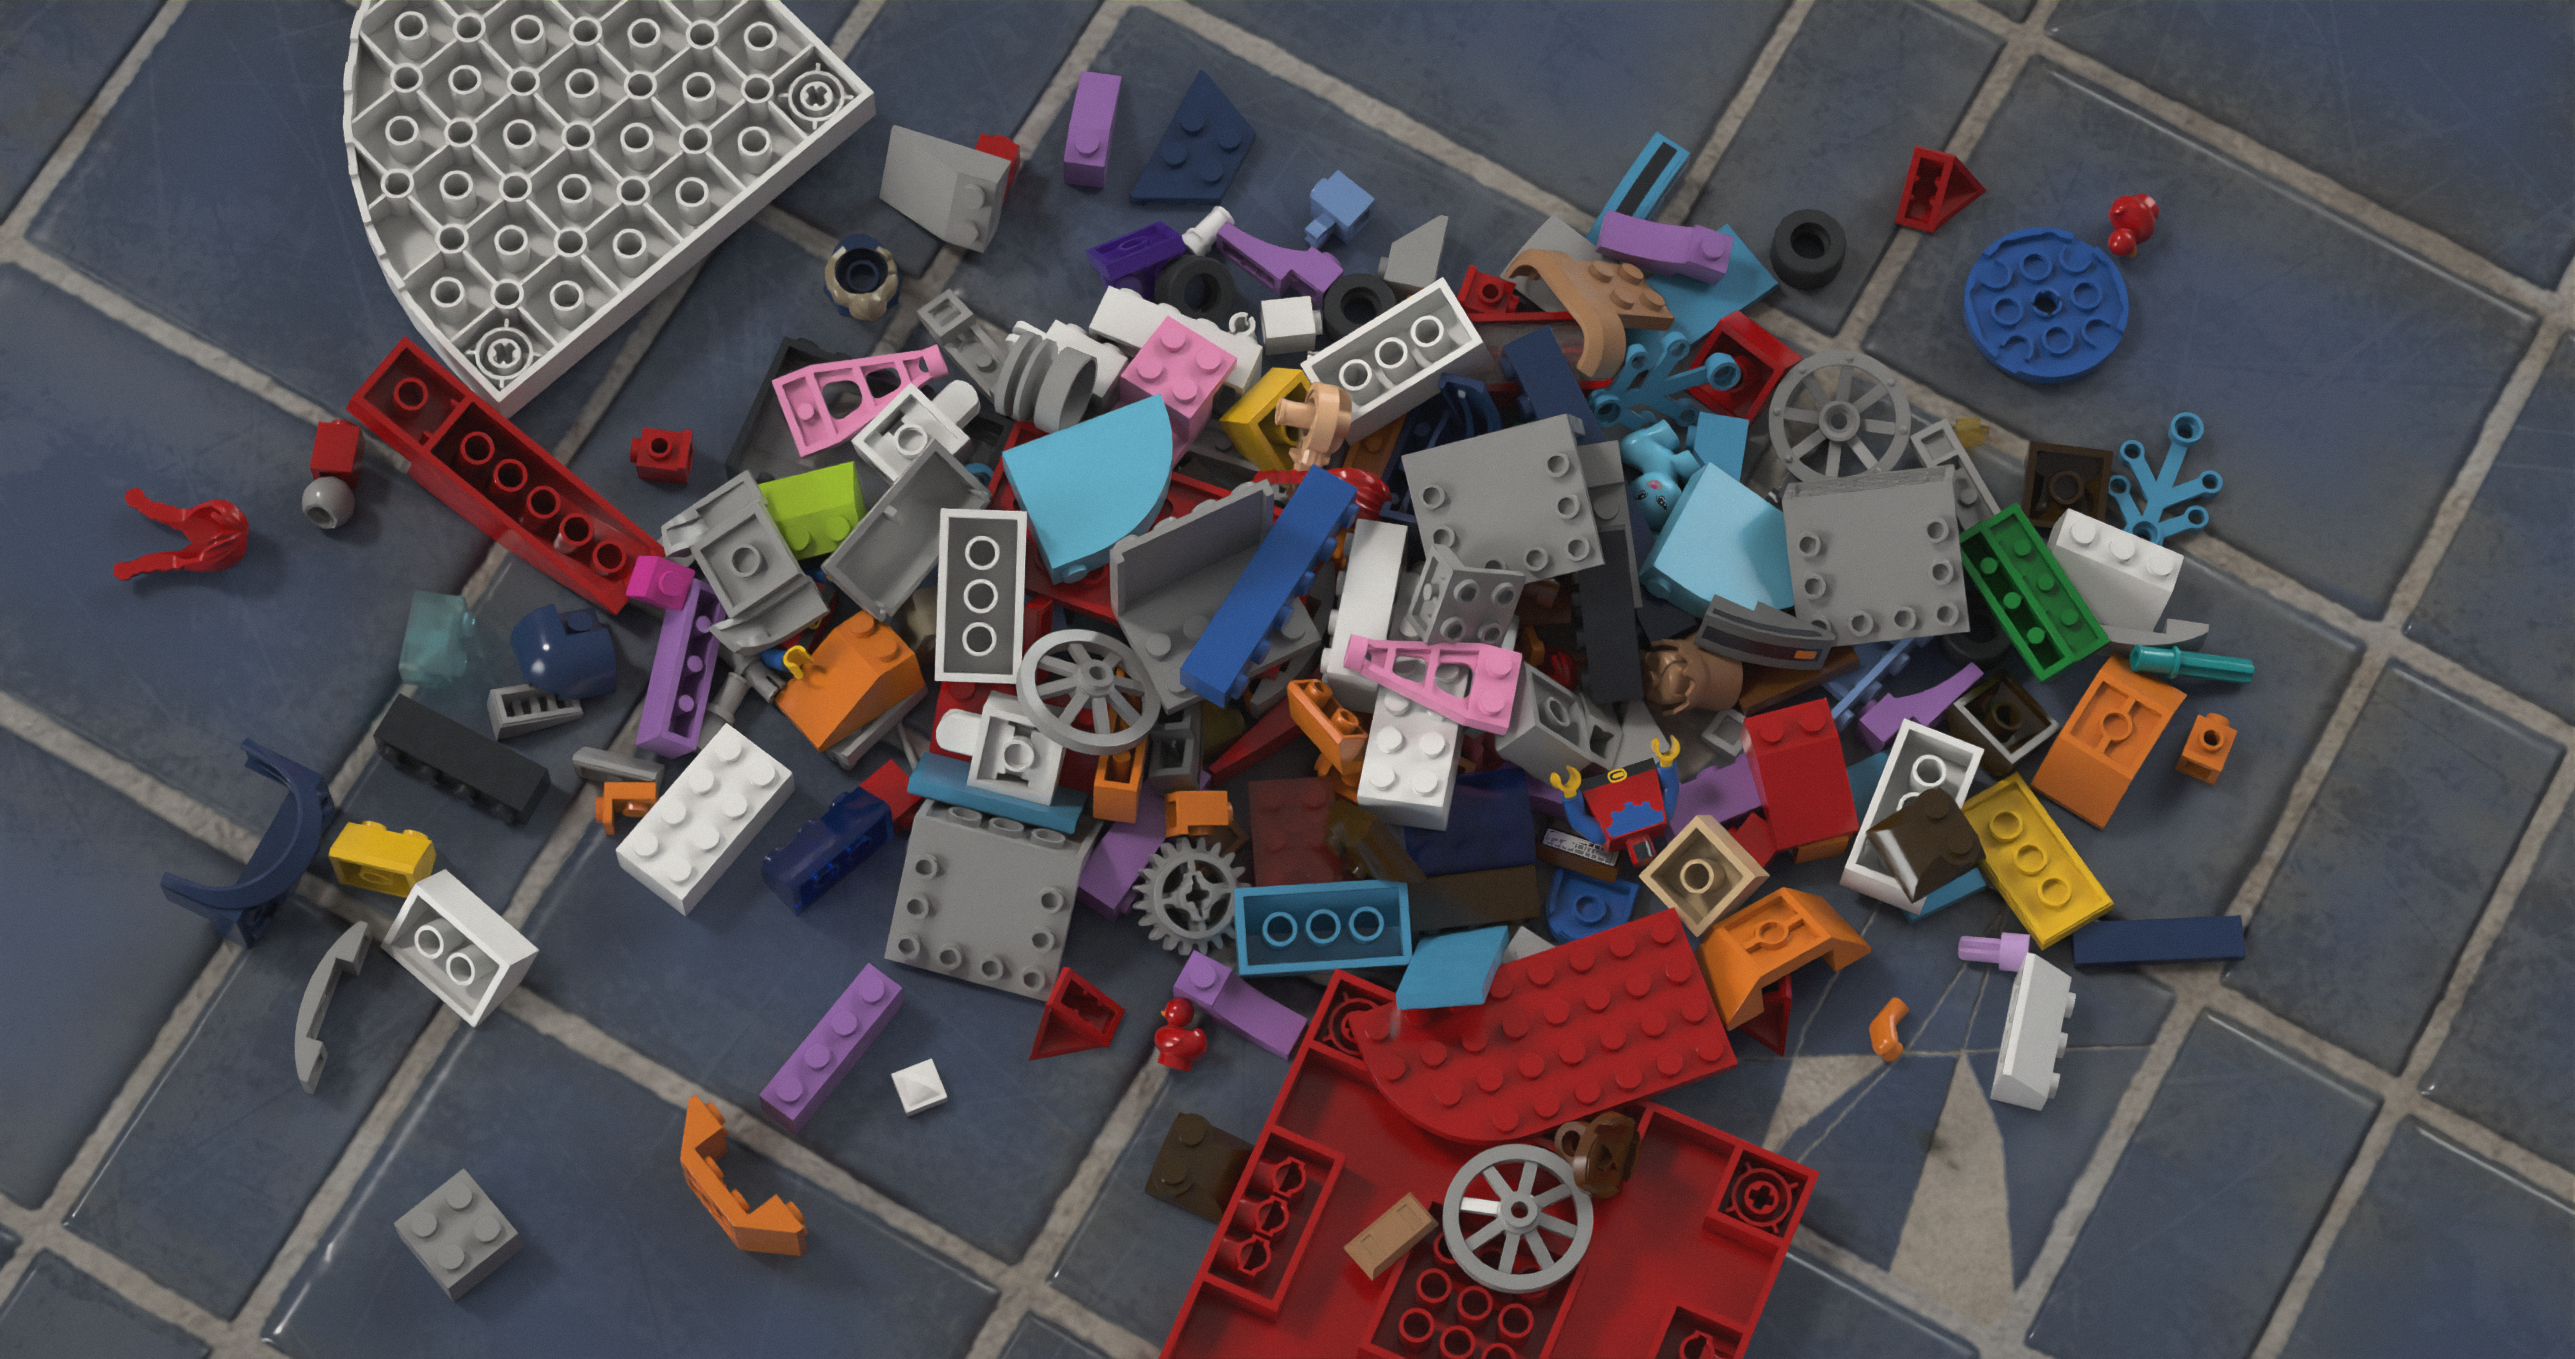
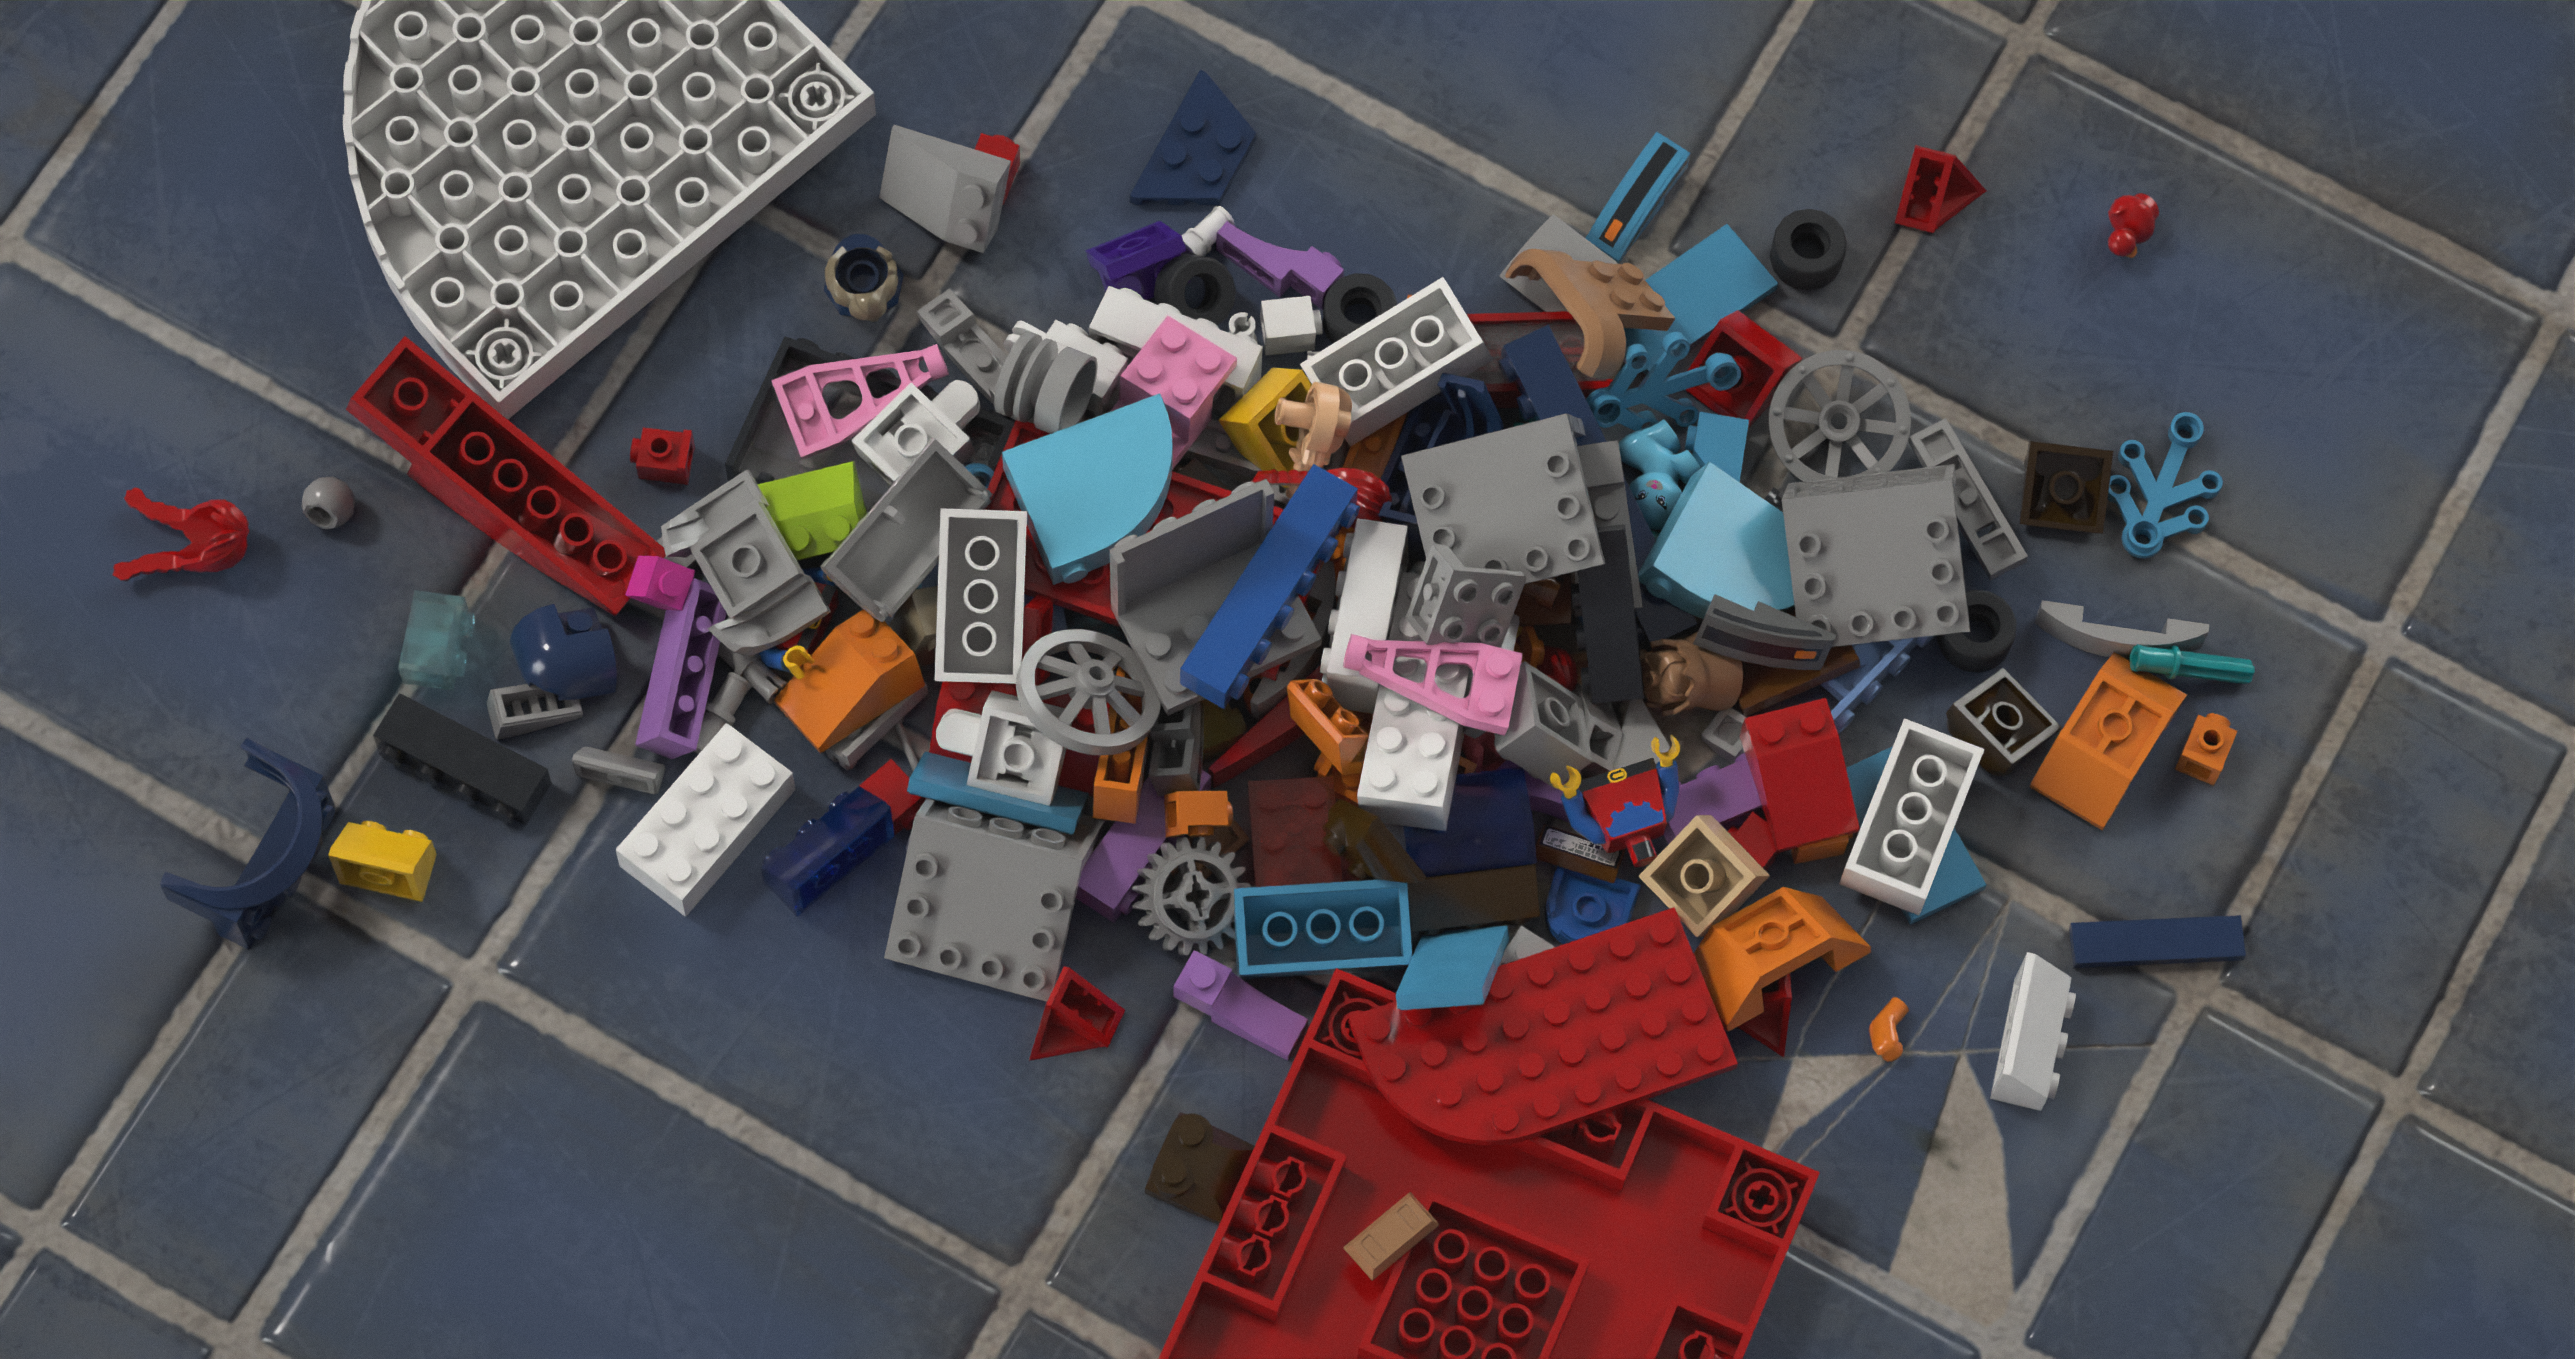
(338, 451): red brick -> none
(347, 956): light grey slope -> none
(458, 947): white slope -> none
(458, 1235): light grey brick -> none
(630, 798): orange bracket -> none
(769, 1228): orange slope -> none
(832, 1049): medium lavender brick -> none
(919, 1087): white tile -> none
(1091, 129): medium lavender slope -> none
(1178, 1045): red animal -> none
(1338, 209): medium blue brick -> none
(1414, 259): light grey slope -> none
(1478, 285): red brick -> none
(1517, 1228): light grey wheel -> none
(1604, 1154): reddish brown tile -> none
(1665, 247): medium lavender slope -> none
(1882, 720): medium lavender slope -> none
(1927, 844): dark brown slope -> none
(1970, 431): clear yellow plate -> none
(2007, 951): lavender piece -> none
(2030, 594): green brick -> none
(2031, 343): blue plate -> none
(2034, 863): yellow tile -> none
(2114, 571): white slope -> none

